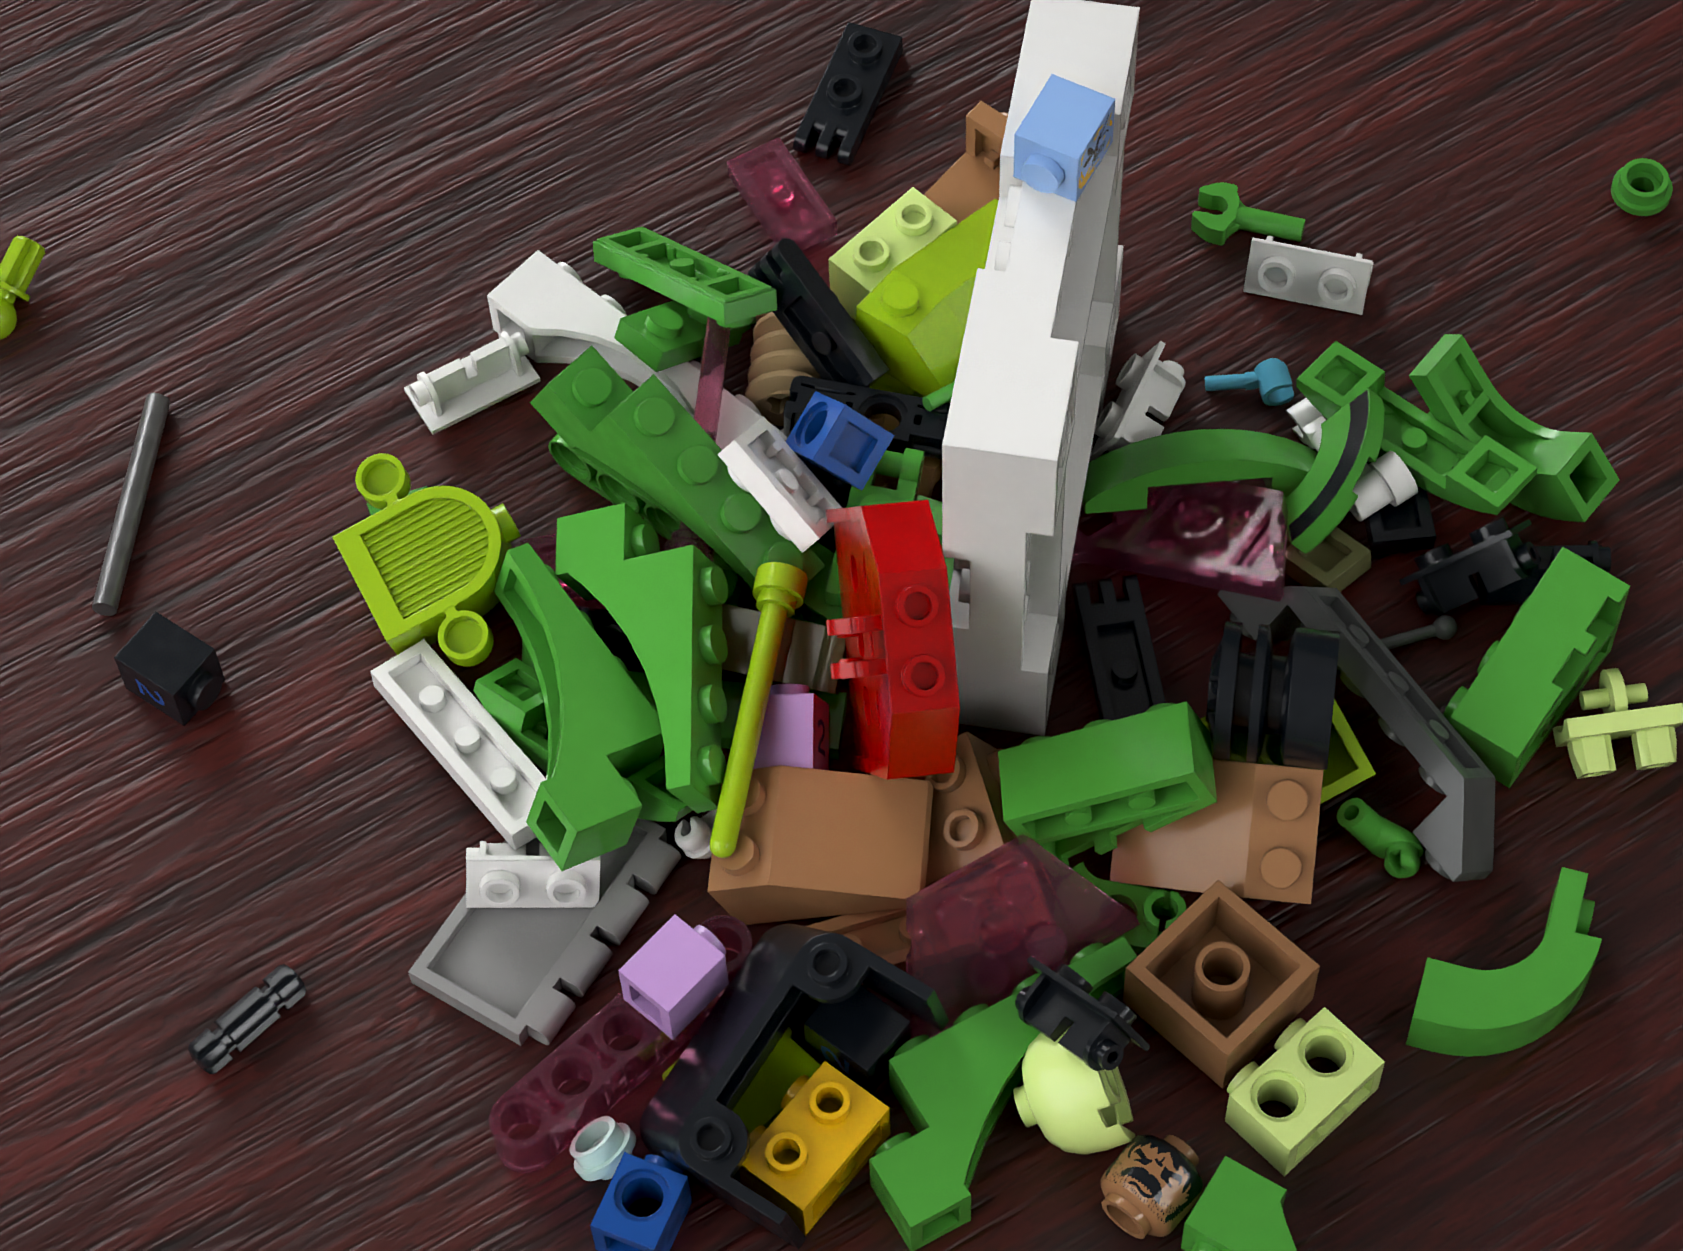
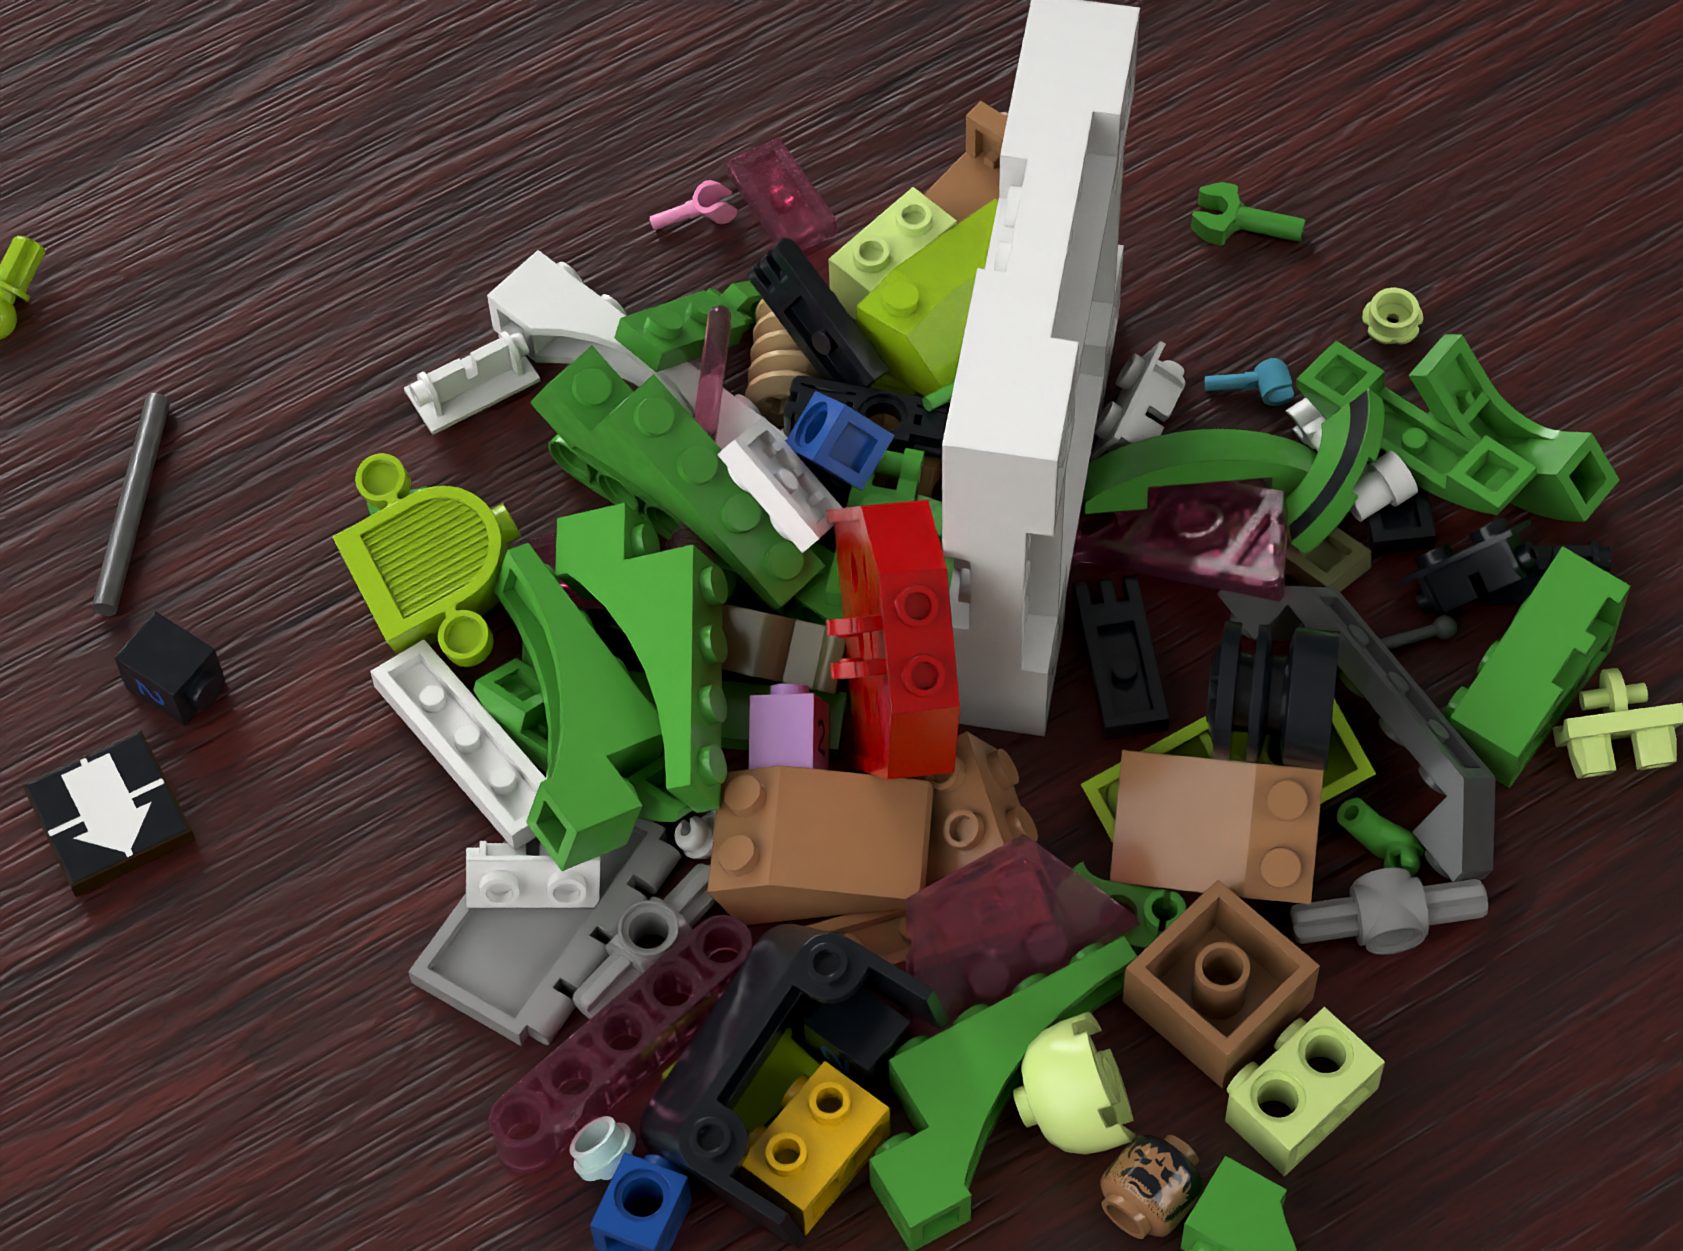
(108, 813): none -> tile
(247, 1019): black axle -> none
(665, 918): none -> light grey axle
(675, 975): lavender brick -> none
(686, 276): bright green plate -> none
(703, 203): none -> bright pink hand
(778, 593): lime piece -> none
(849, 92): black hinge -> none
(1063, 138): light blue brick -> none
(1099, 1026): black hinge -> none
(1108, 779): bright green wedge -> none
(1307, 275): white hinge -> none
(1388, 911): none -> light grey axle
(1397, 305): none -> yellowish green plate
(1509, 1007): bright green arch -> none
(1646, 176): bright green plate -> none

